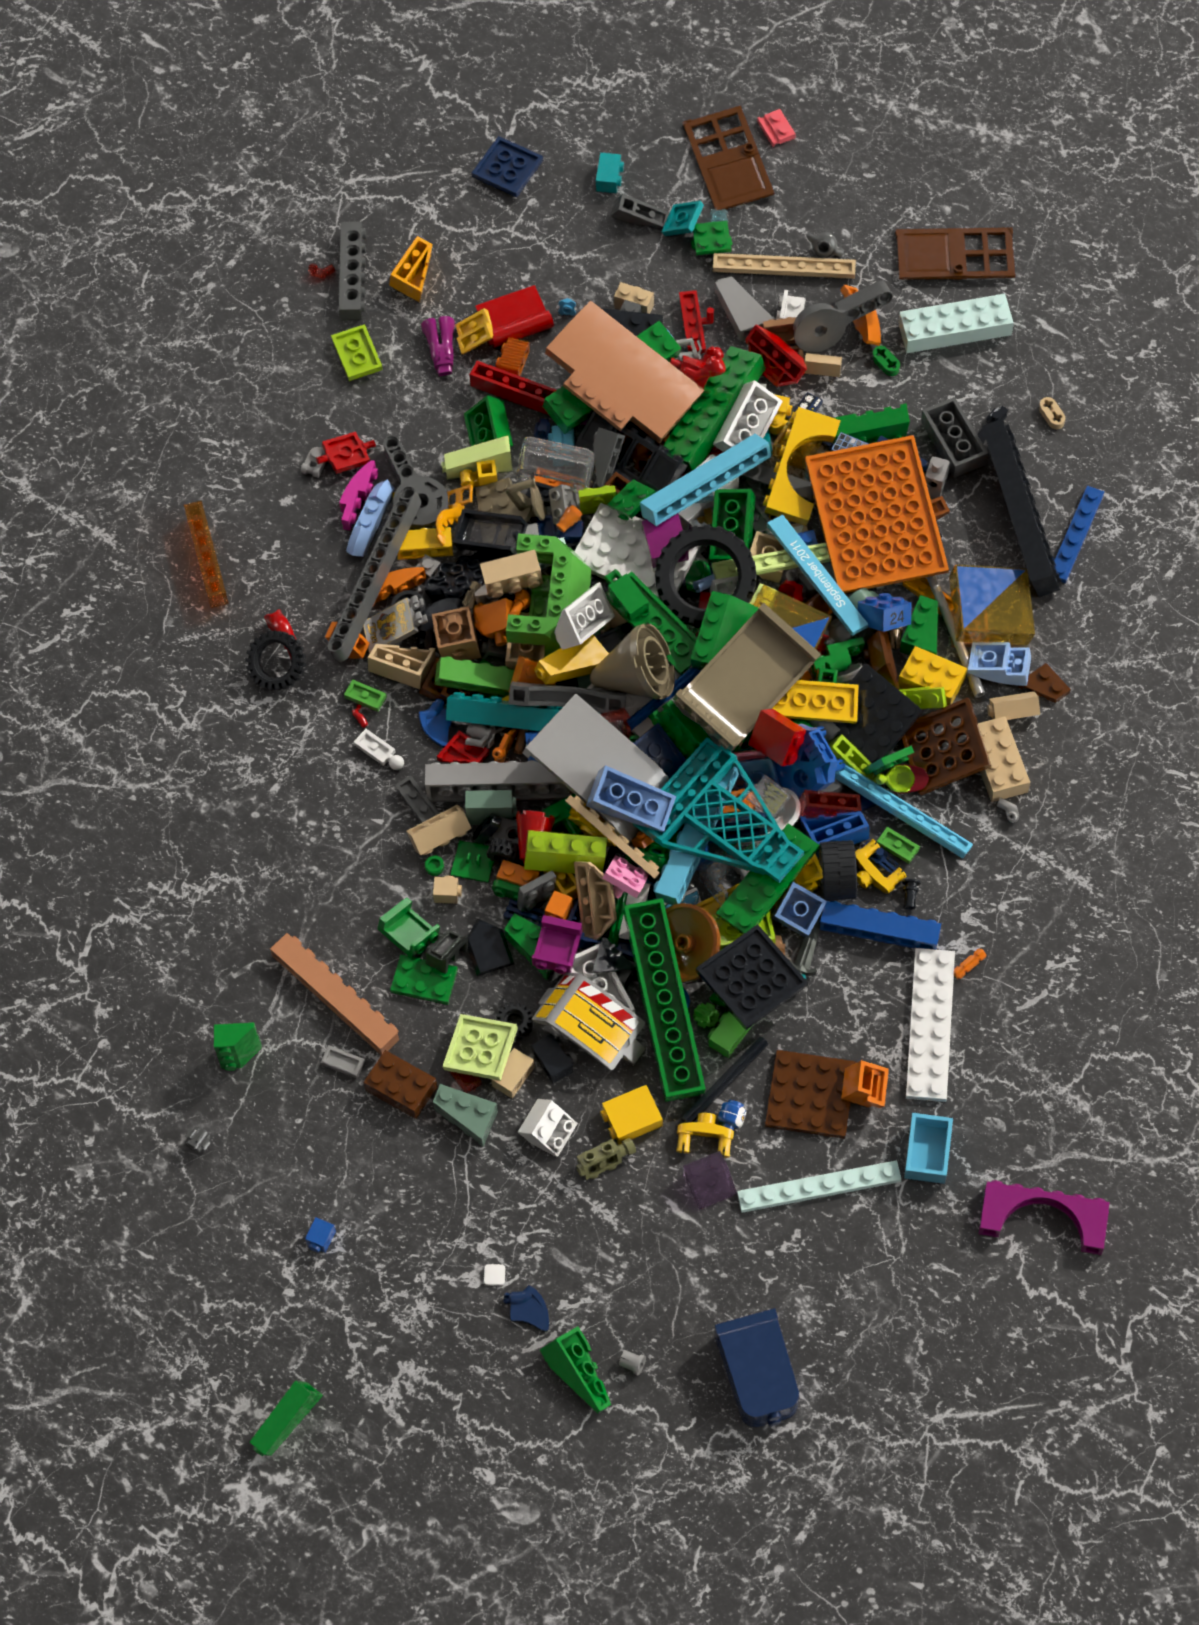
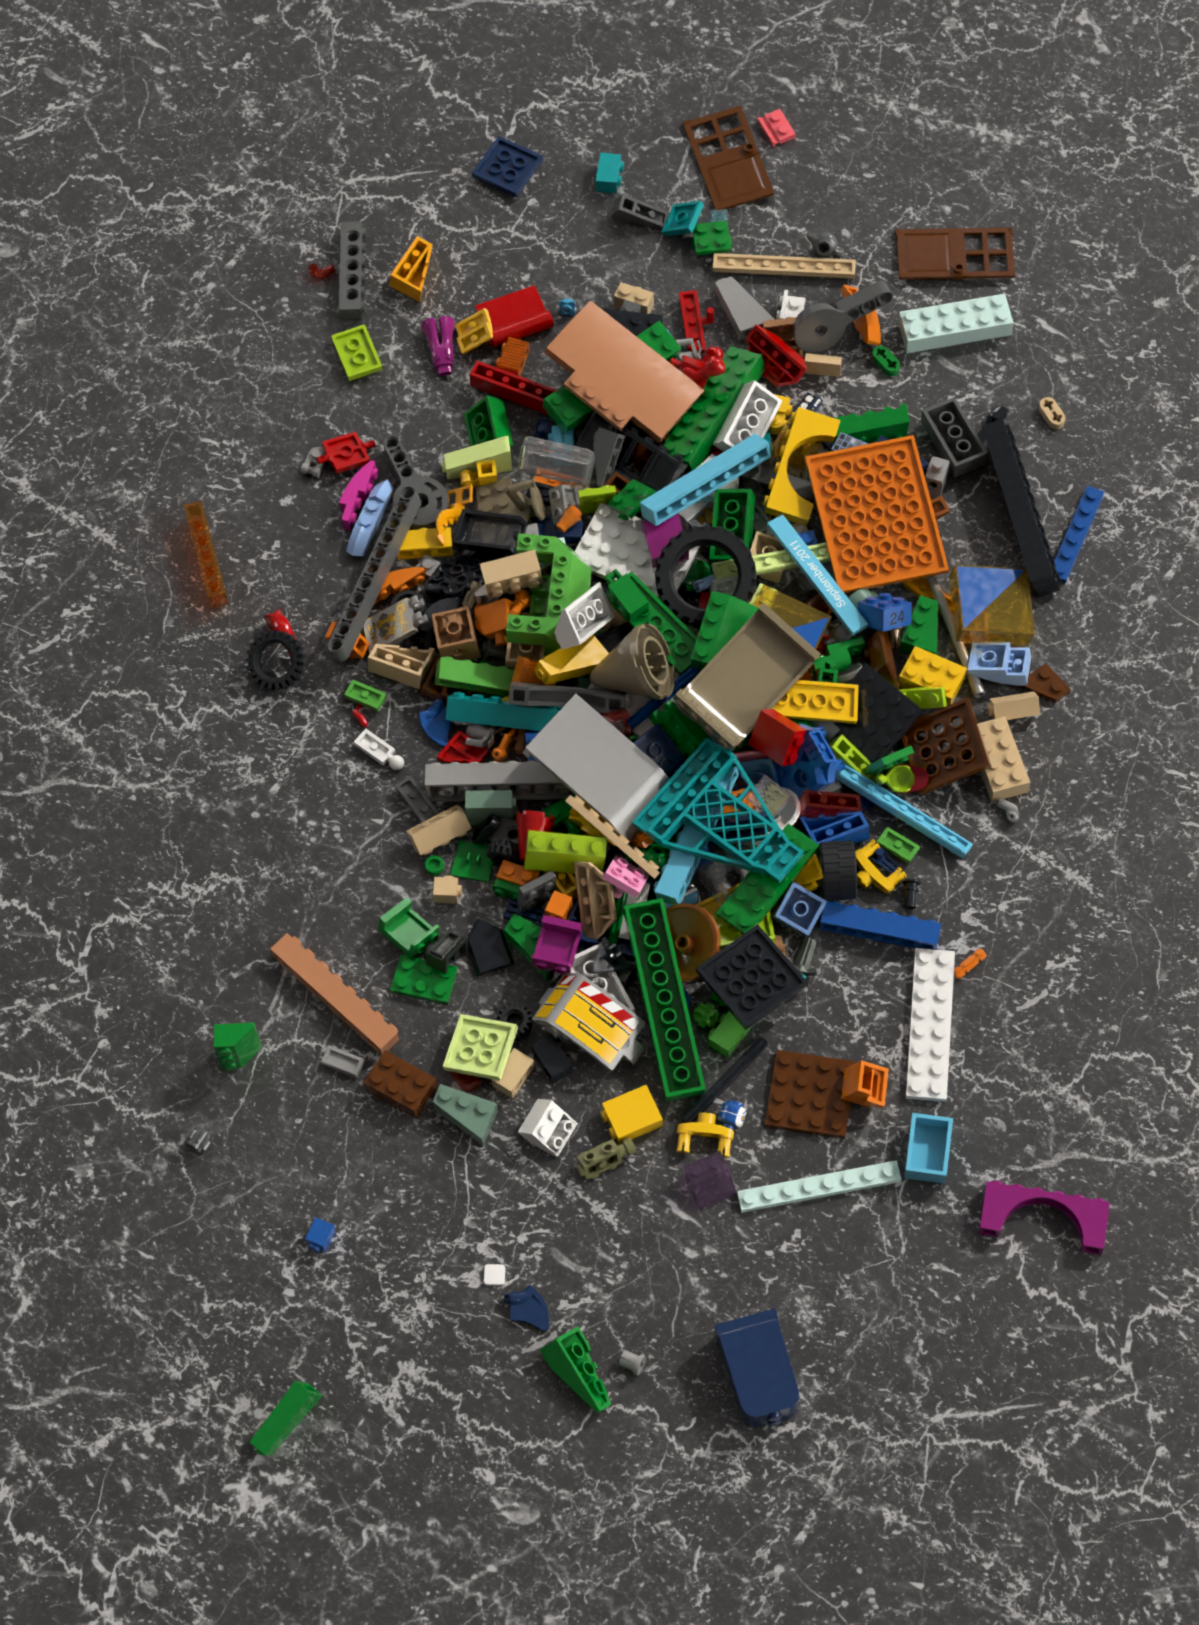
(630, 799): medium blue slope -> none
(792, 589): red bracket -> none

